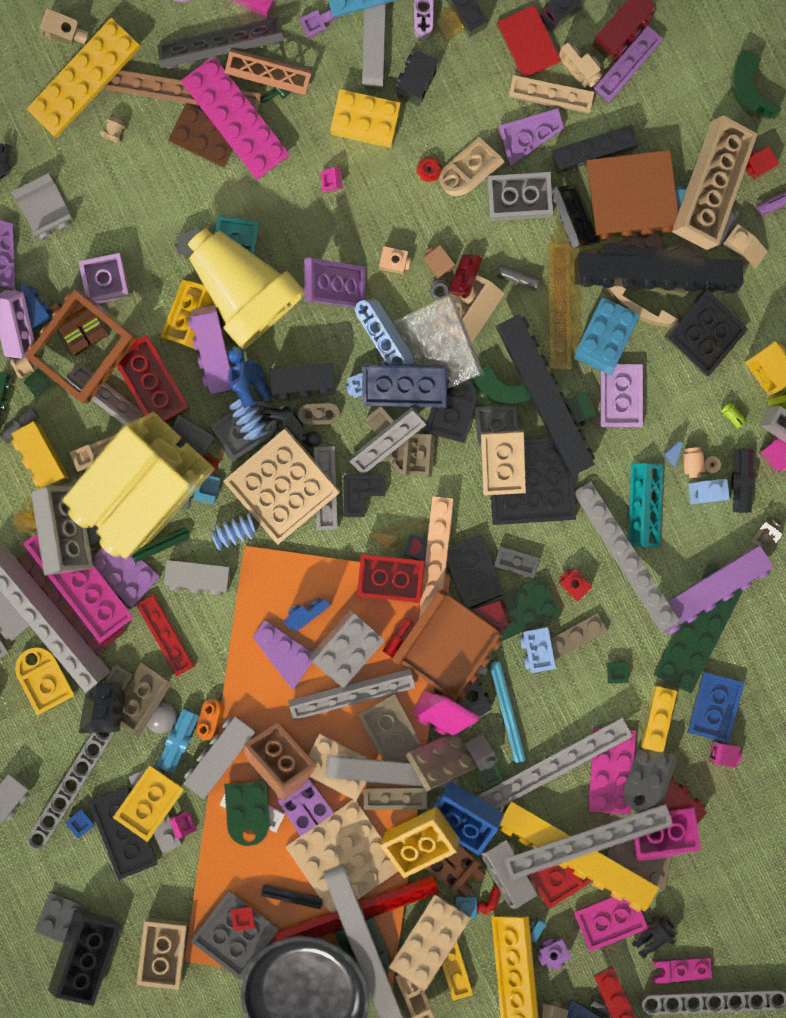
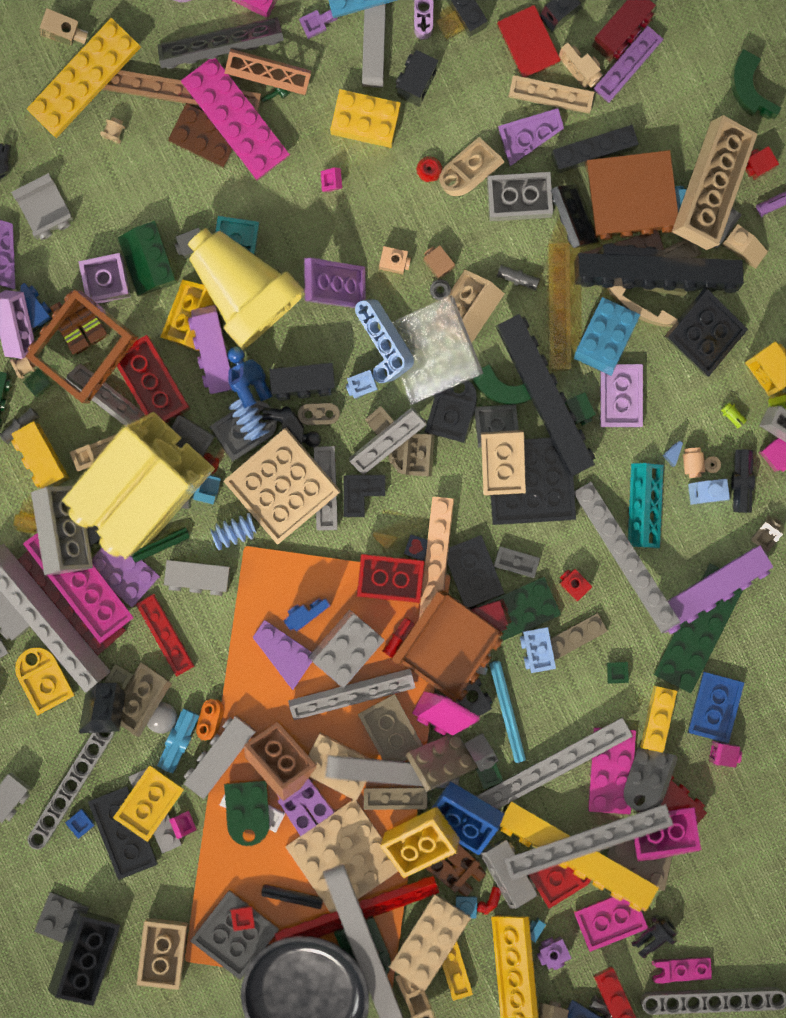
(147, 258): none -> dark green slope
(404, 385): dark blue tile -> none
(465, 275): dark red plate -> none

